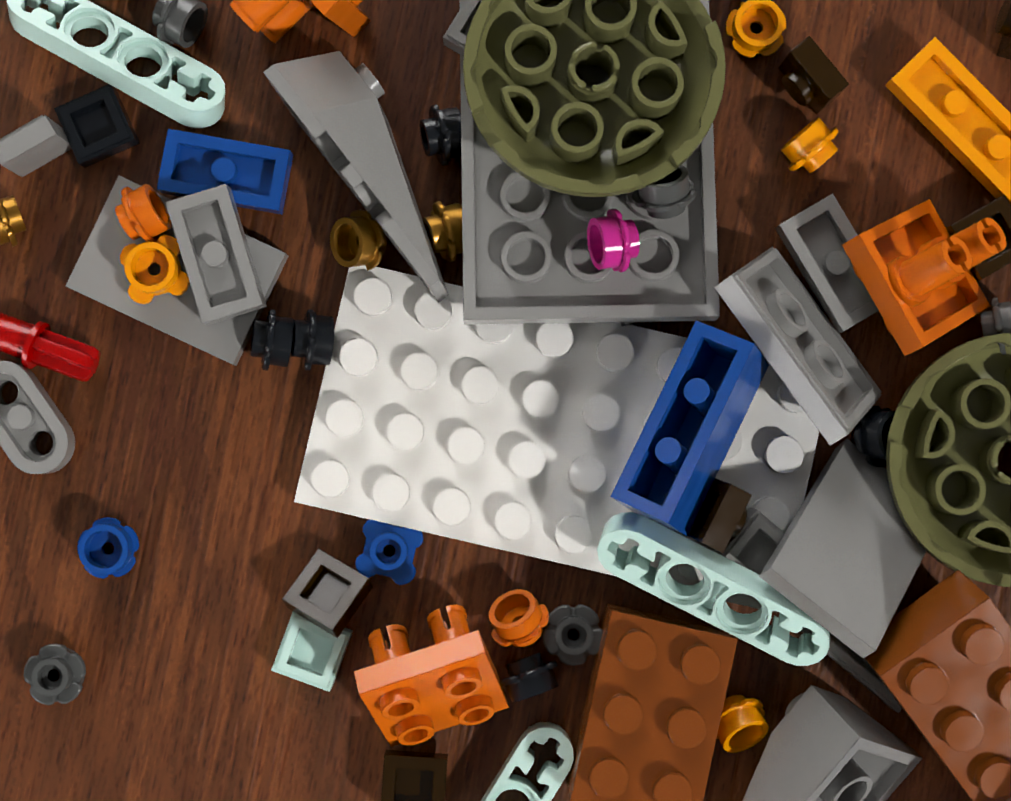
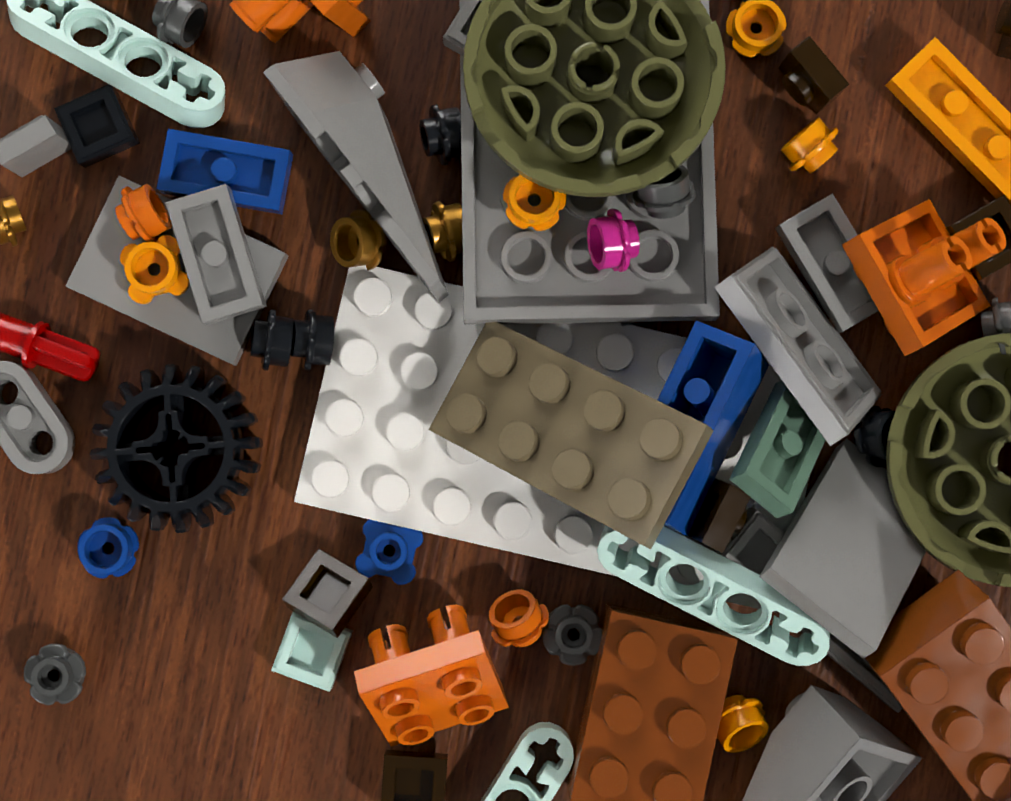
(123, 451): none -> black gear
(525, 215): none -> light orange plate
(529, 677): black plate -> none
(572, 432): none -> dark tan plate
(779, 454): none -> sand green plate

